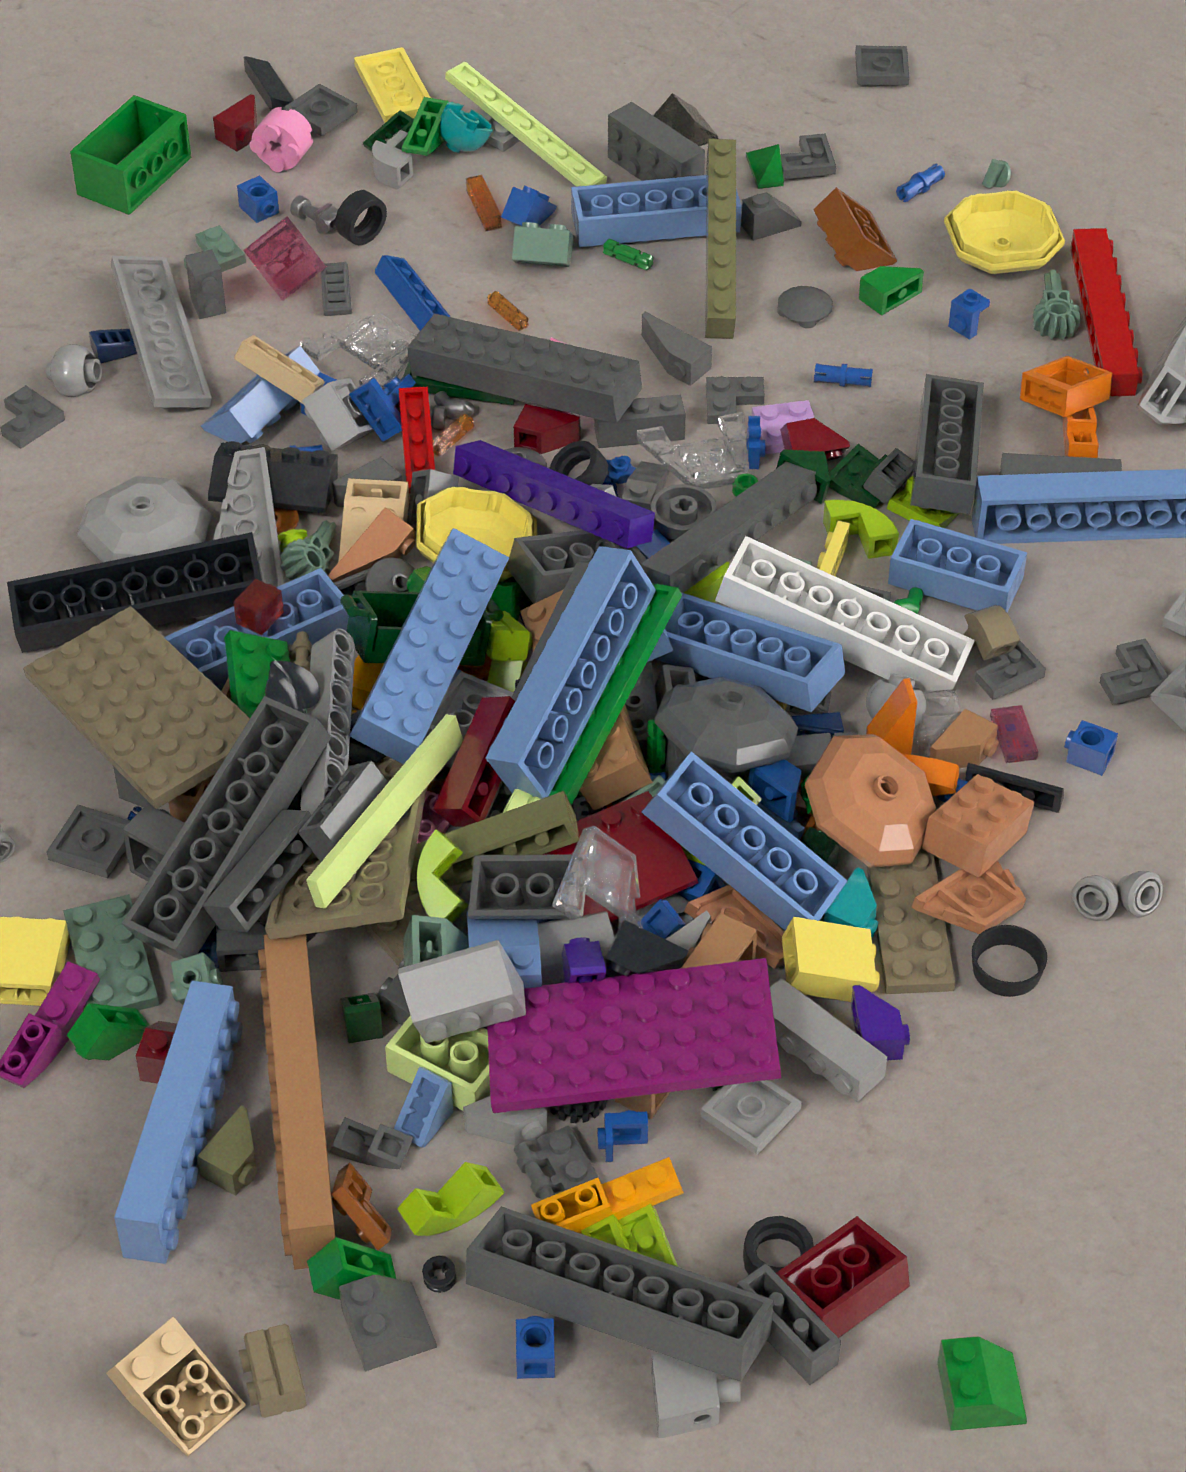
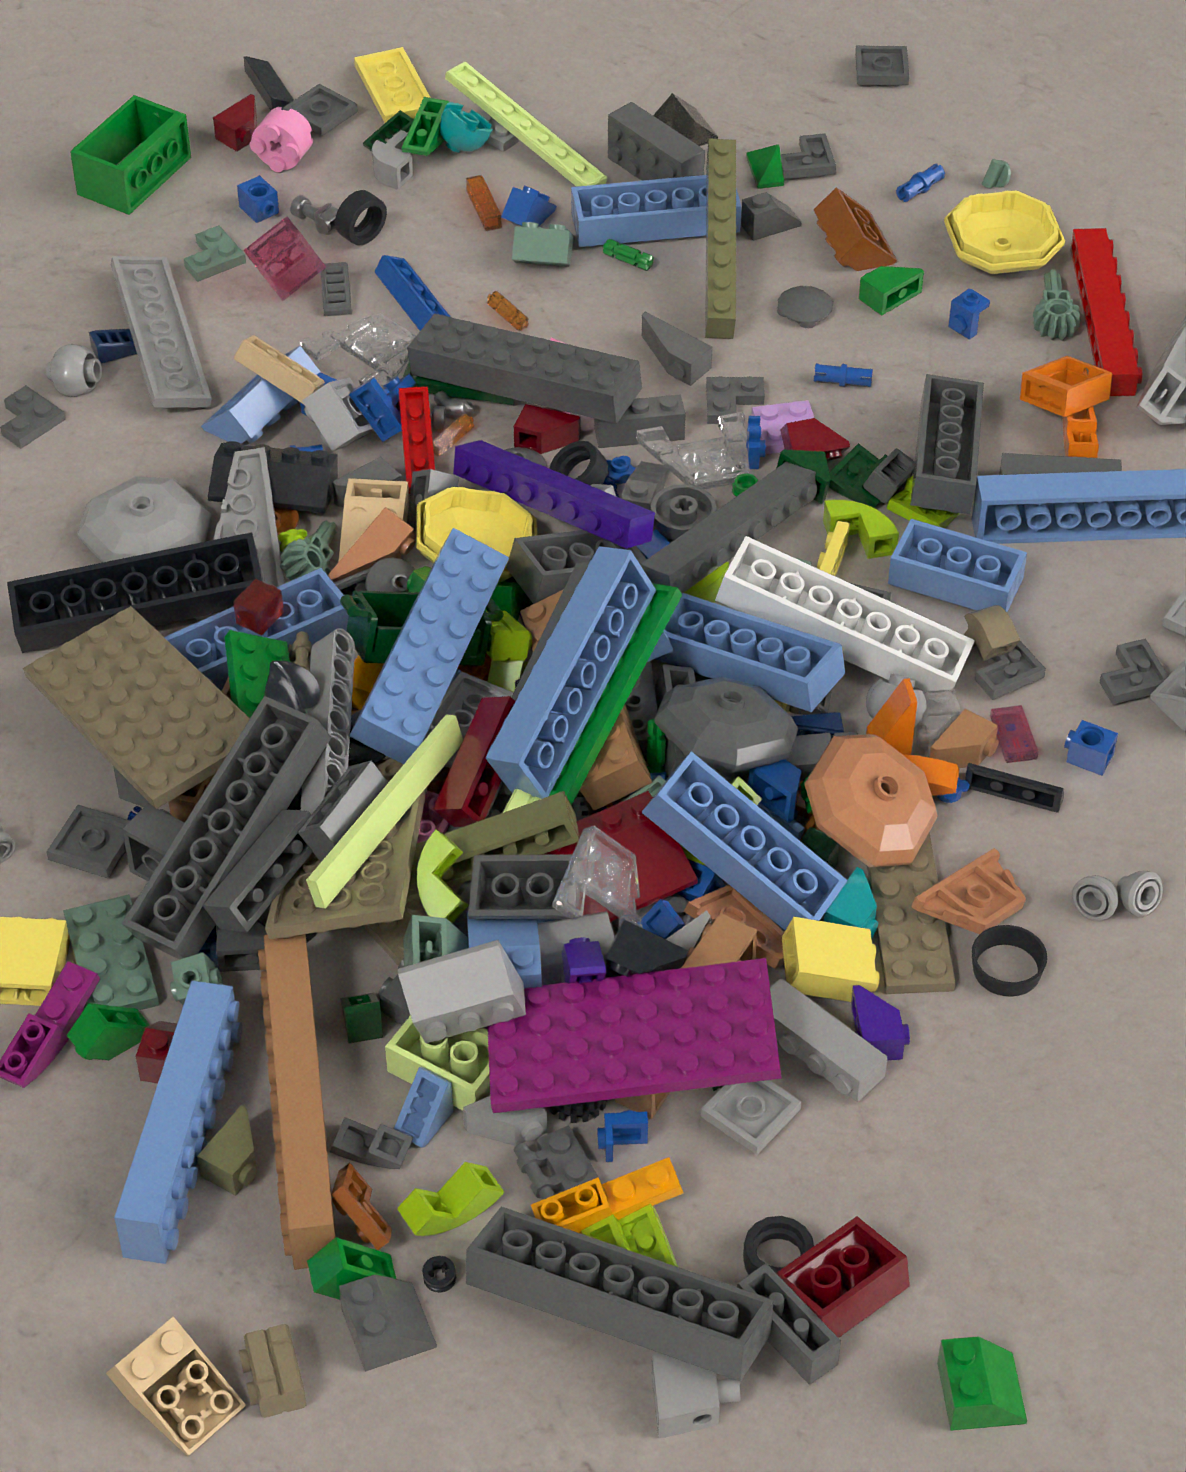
(205, 284): dark grey brick -> none
(535, 1361): blue brick -> none
(912, 601): green arm -> none
(977, 825): nougat brick -> none

